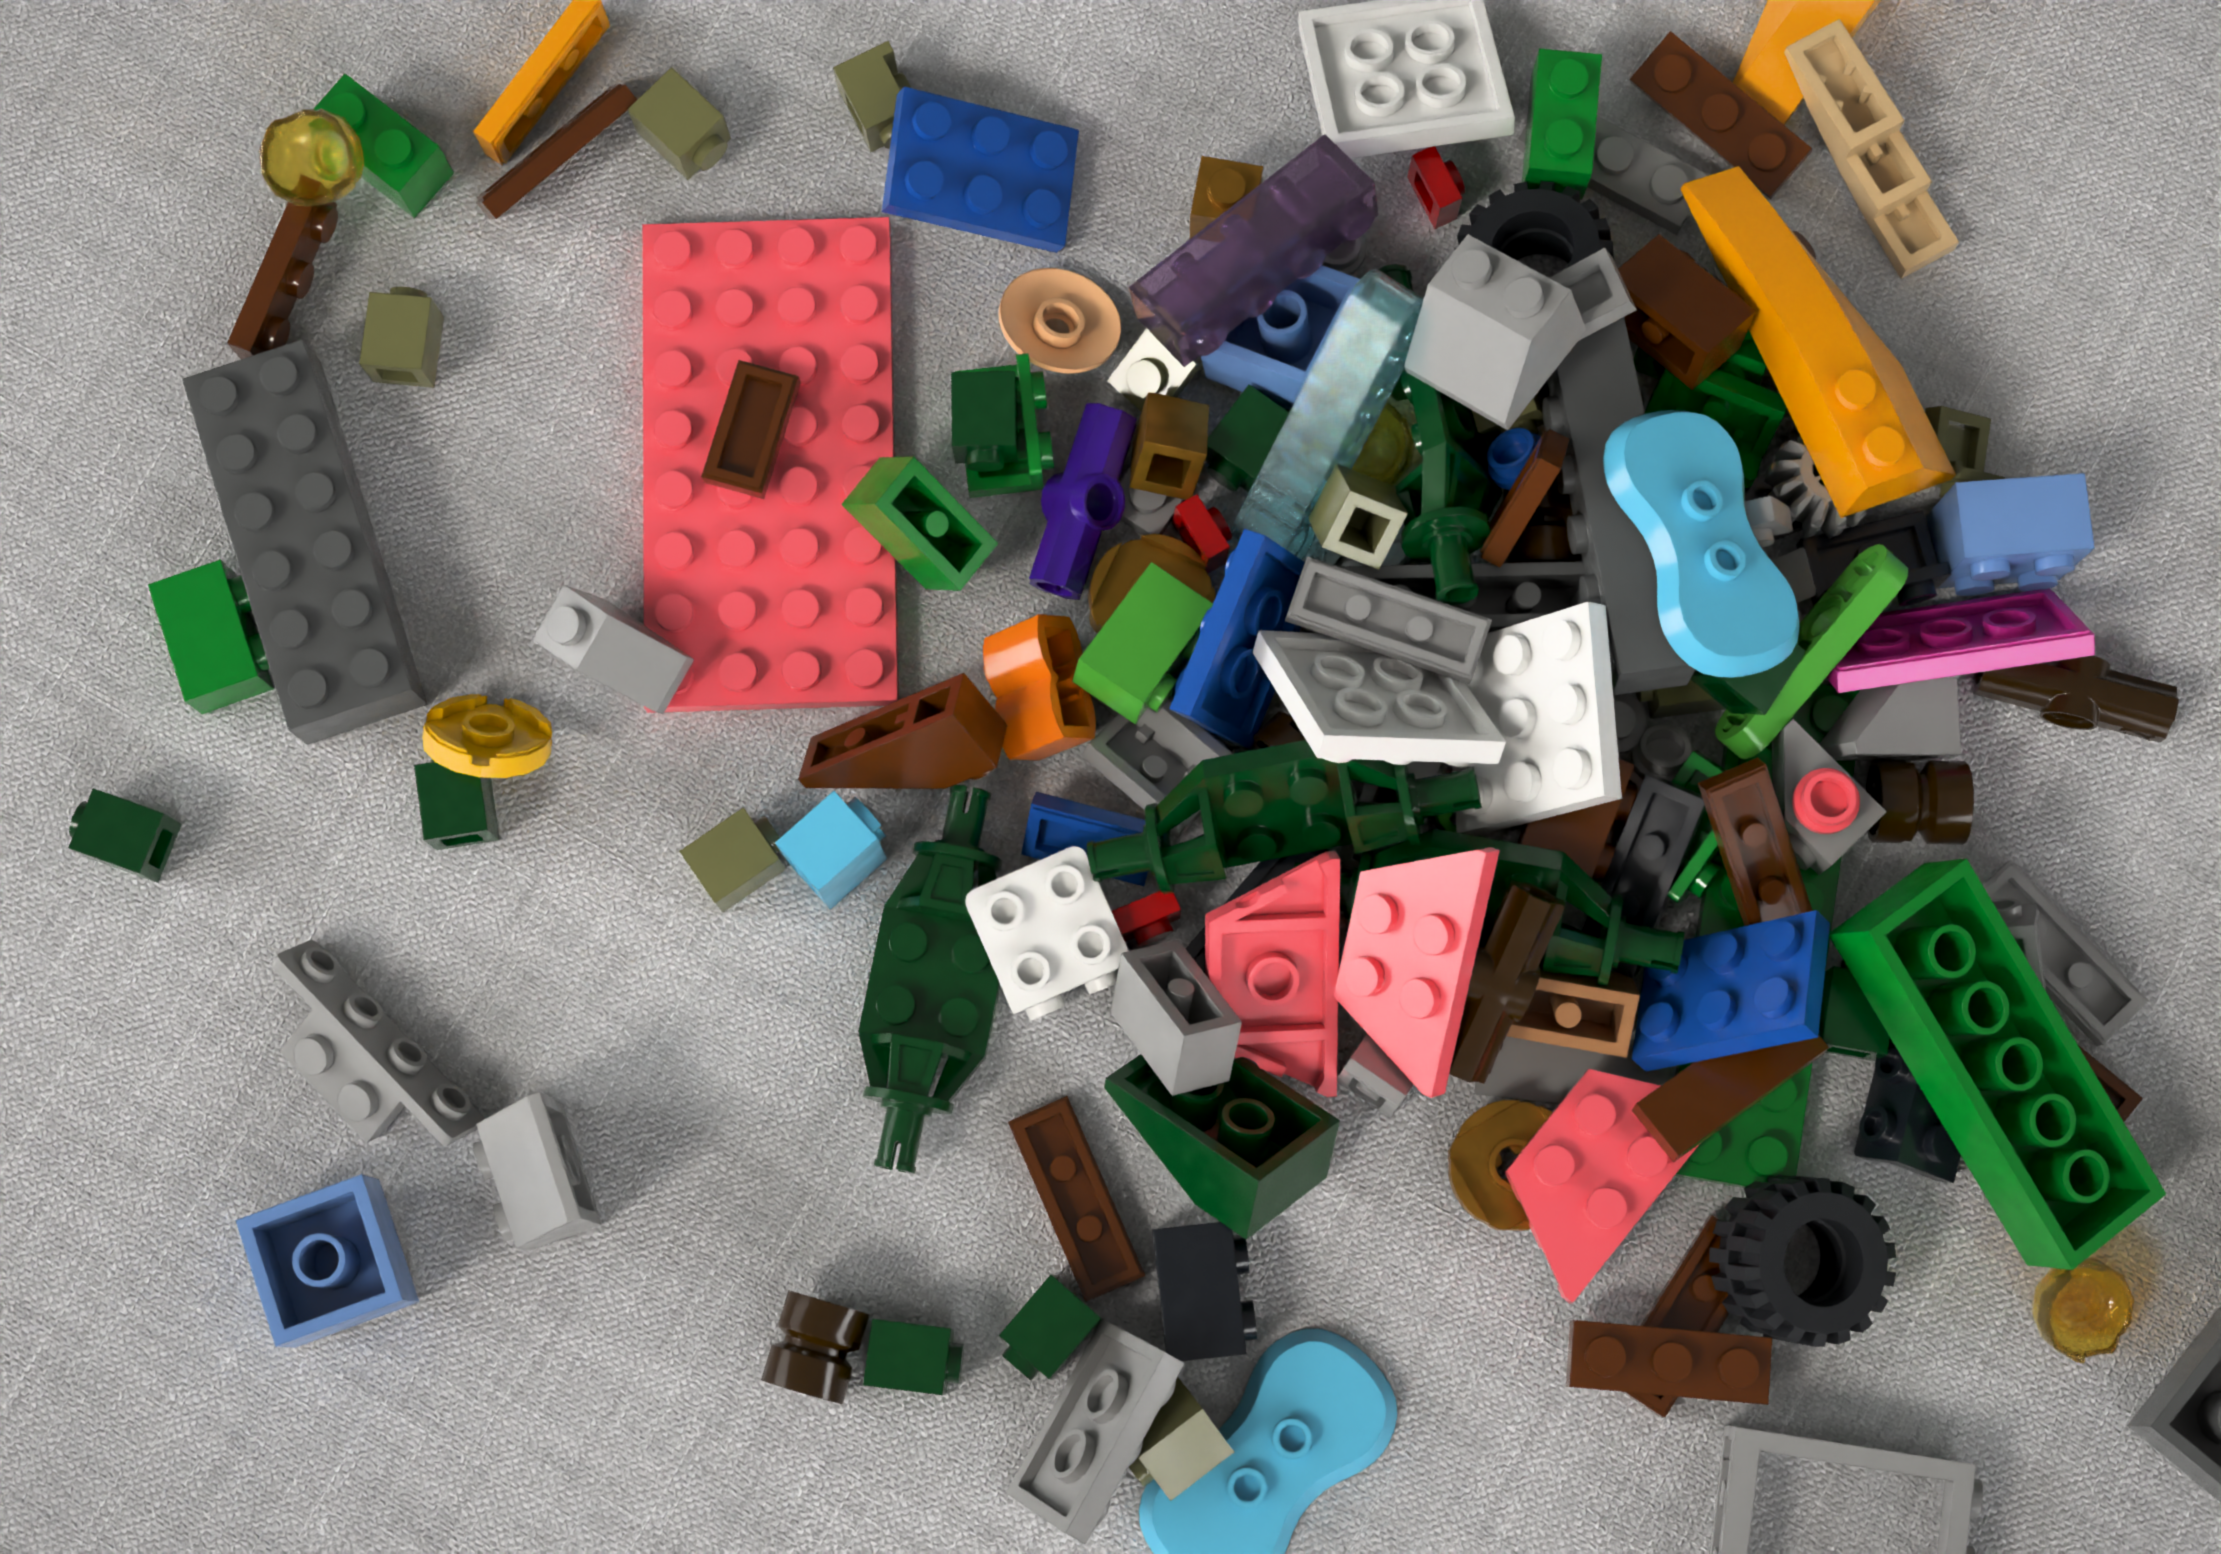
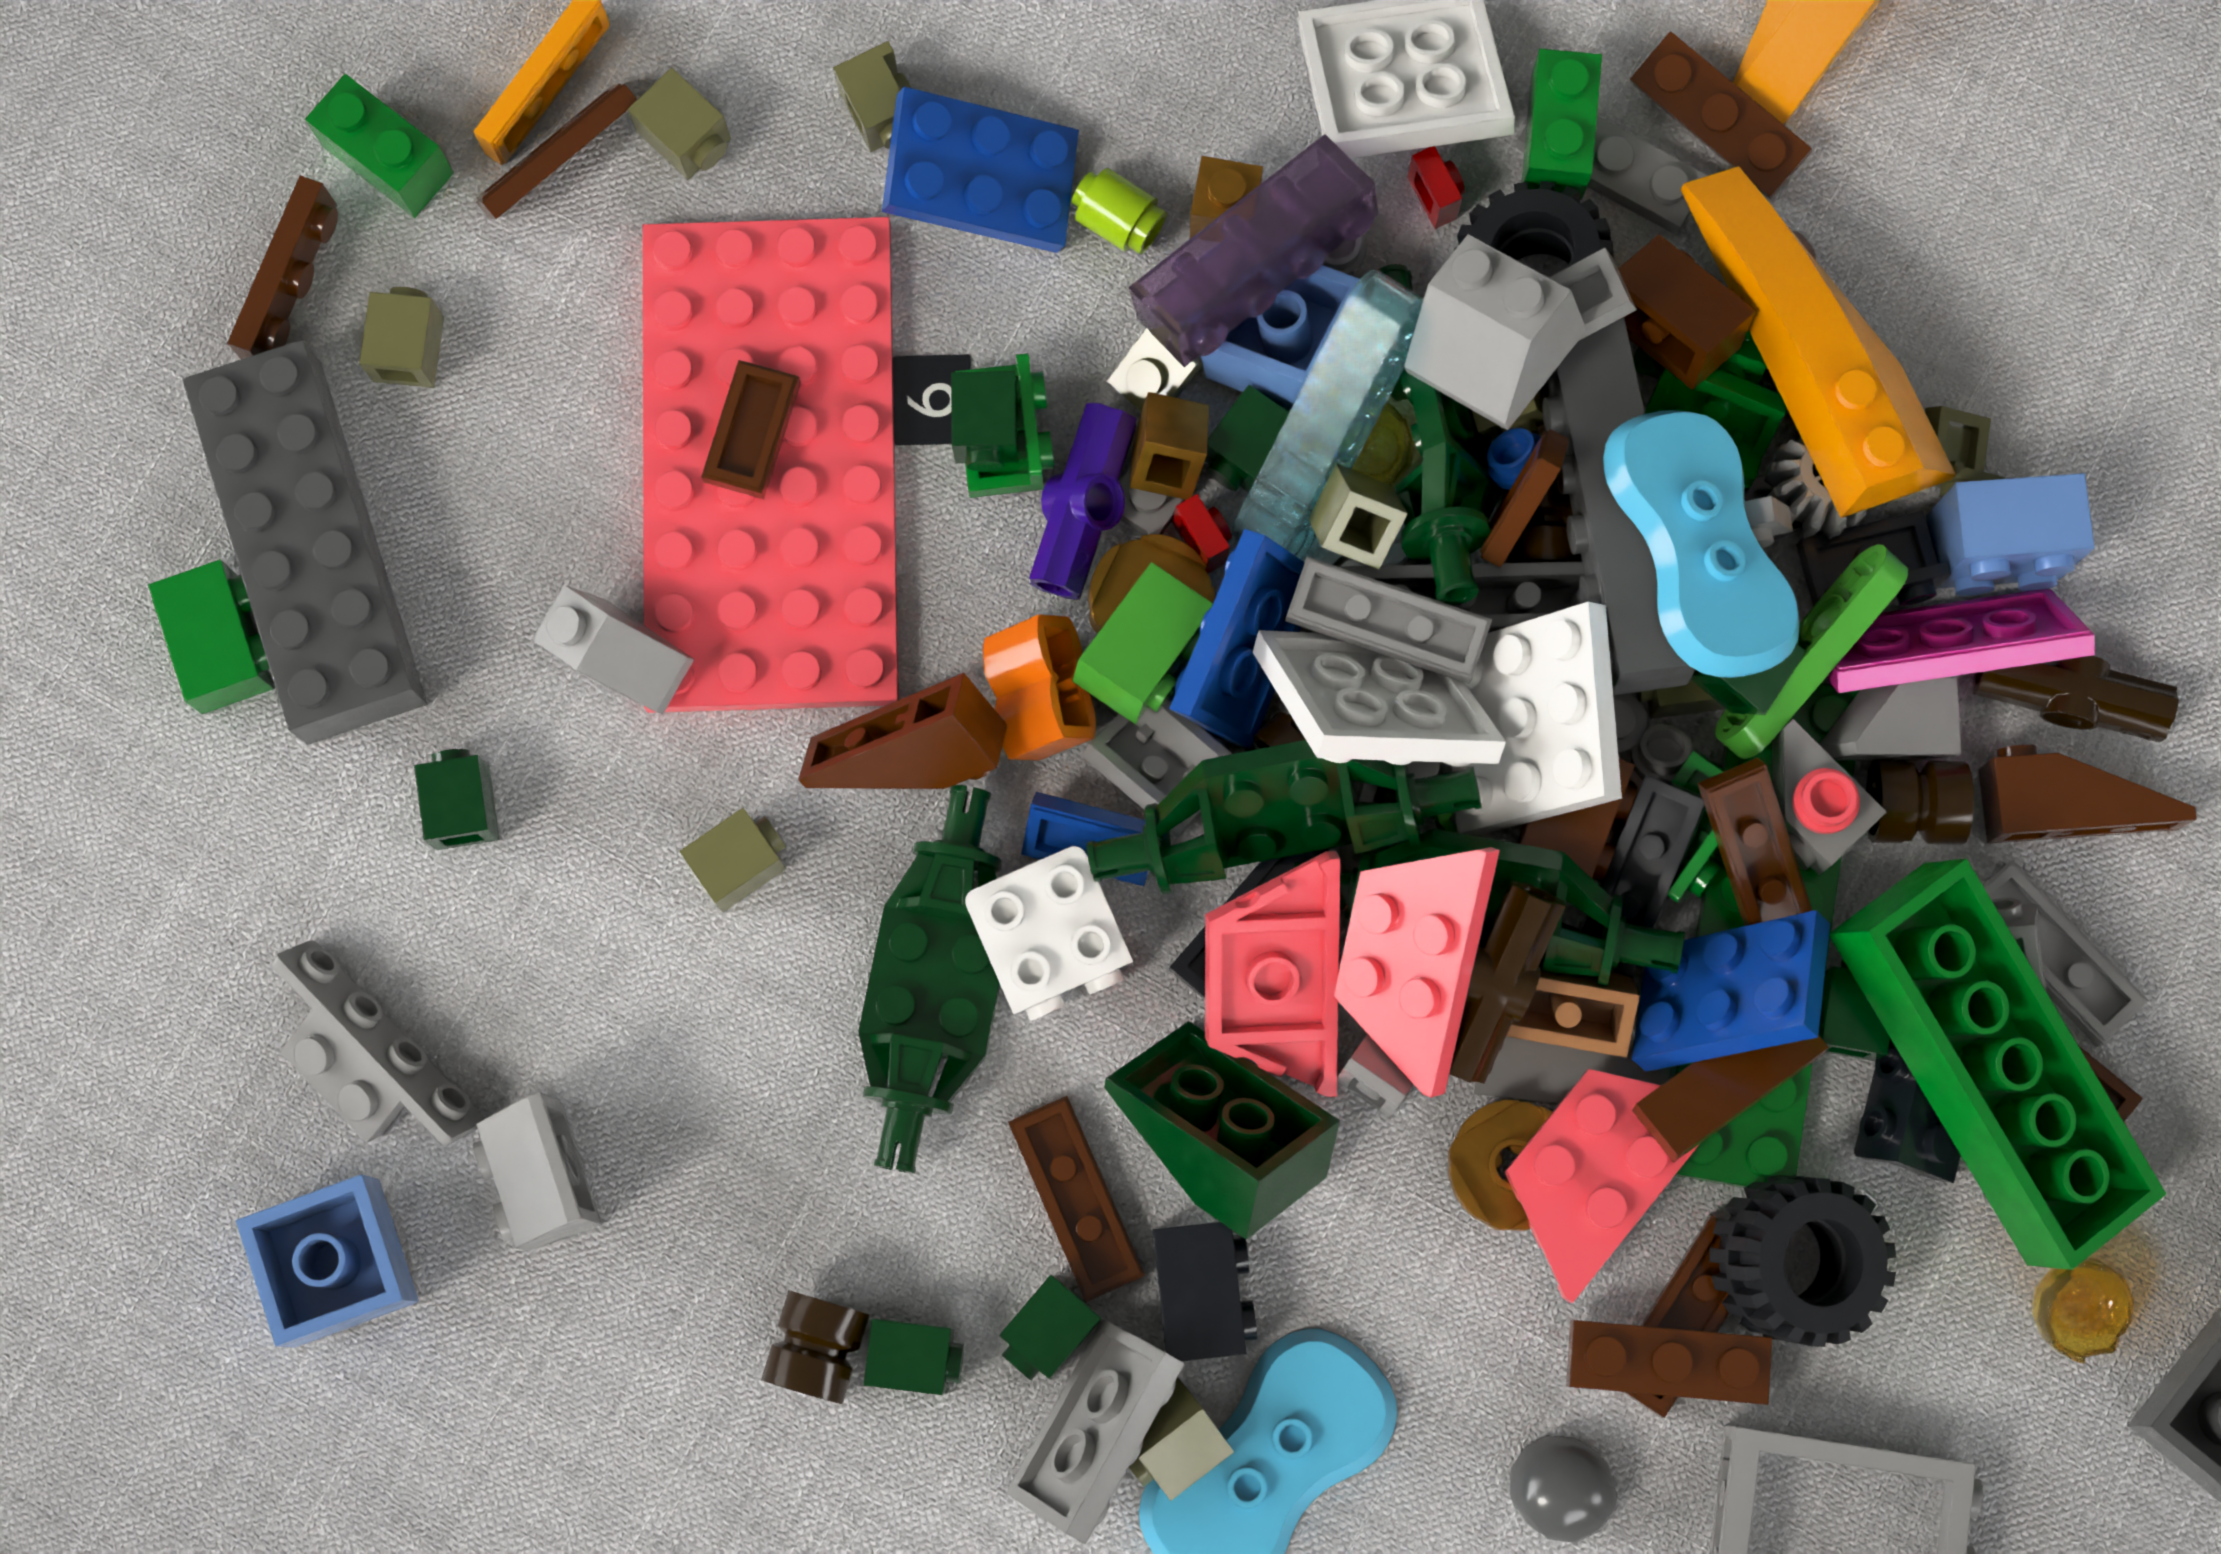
(123, 834): dark green brick -> none
(311, 157): clear yellow hair -> none
(486, 737): yellow tile -> none
(834, 847): medium azure brick -> none
(919, 523): green brick -> none
(924, 398): none -> black sticker
(1059, 320): light nougat dish -> none
(1118, 210): none -> lime brick
(1148, 918): red plate -> none
(1175, 1017): light grey brick -> none
(1563, 1488): none -> dark grey hair
(1797, 573): white sticker -> none
(1868, 148): tan slope -> none
(2060, 798): none -> reddish brown slope

